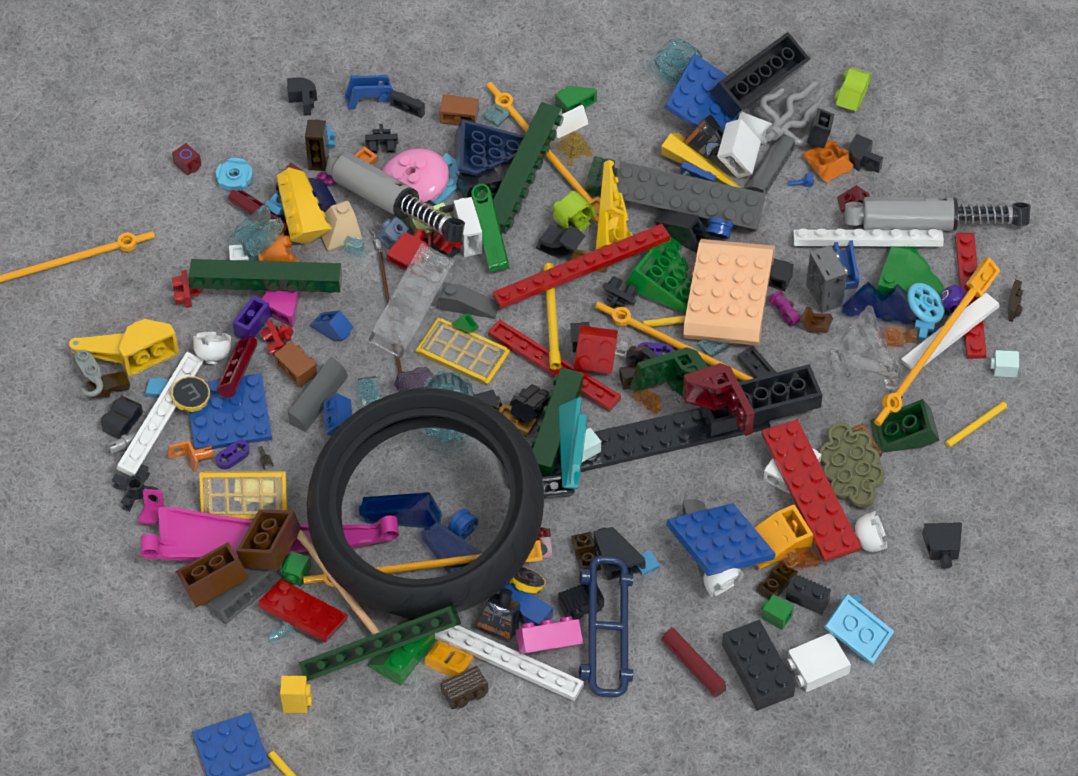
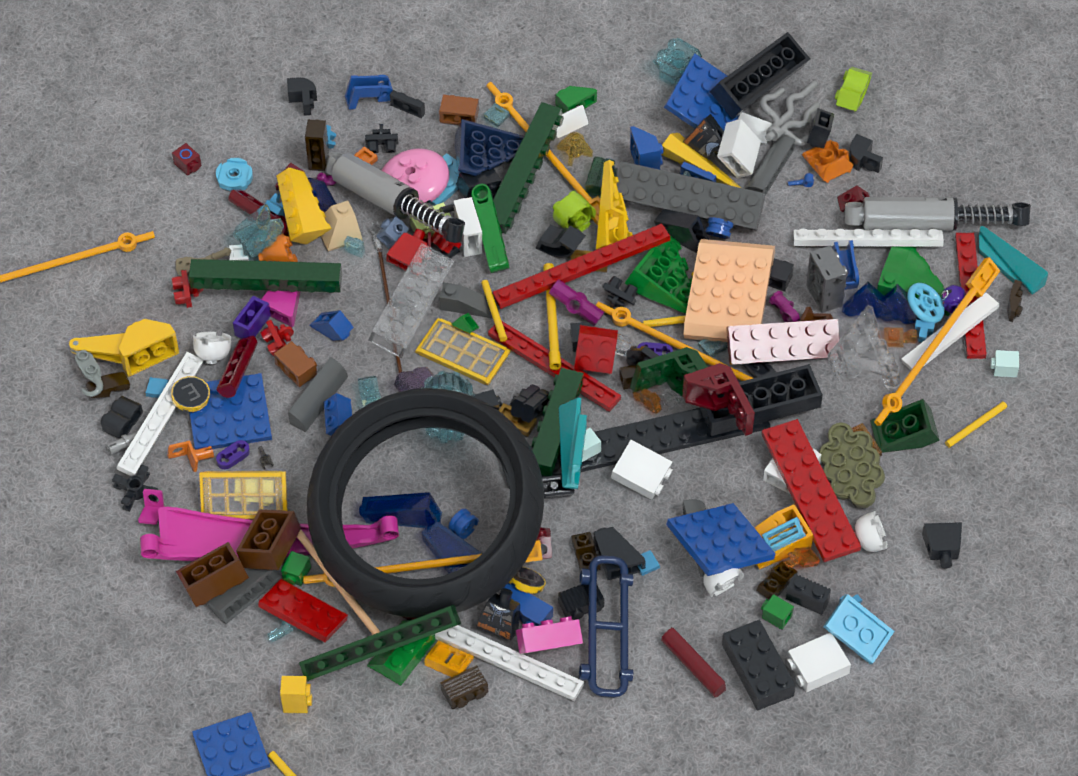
(187, 260): none -> dark tan piece
(494, 311): none -> yellow bar
(567, 296): none -> magenta piece
(642, 470): none -> white brick
(645, 148): none -> blue slope
(781, 341): none -> plate
(787, 541): none -> medium azure tile
(1011, 261): none -> teal wedge

